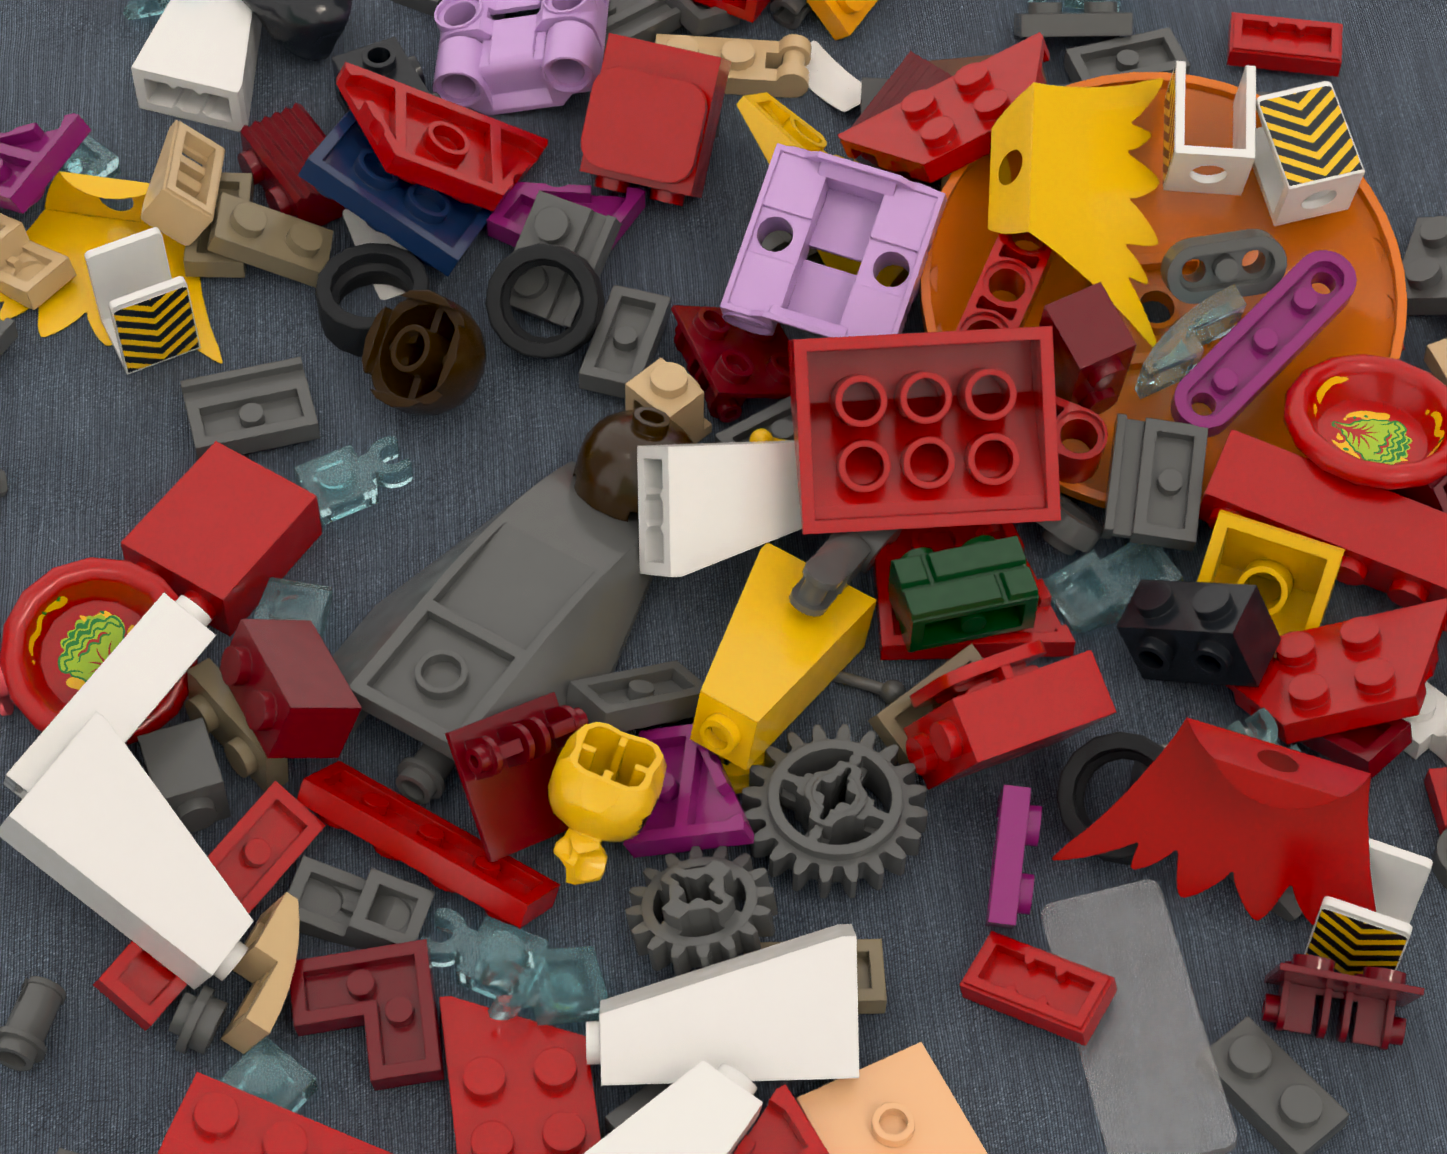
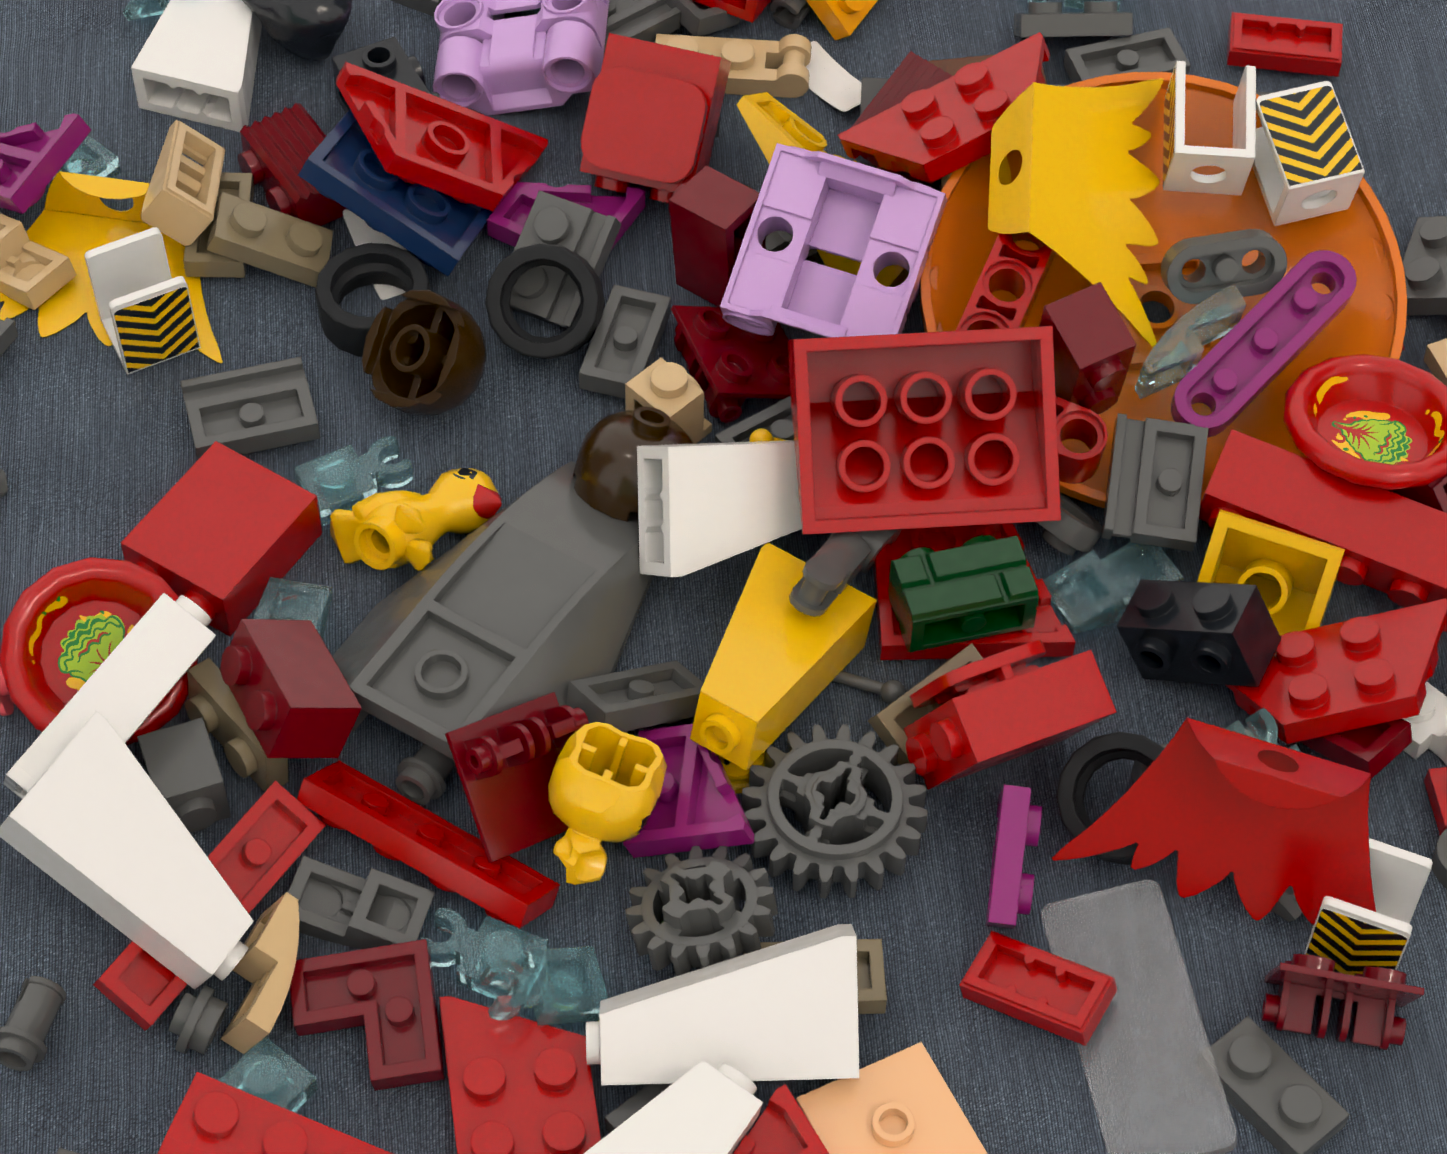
(404, 525): none -> yellow animal
(708, 230): none -> dark red brick

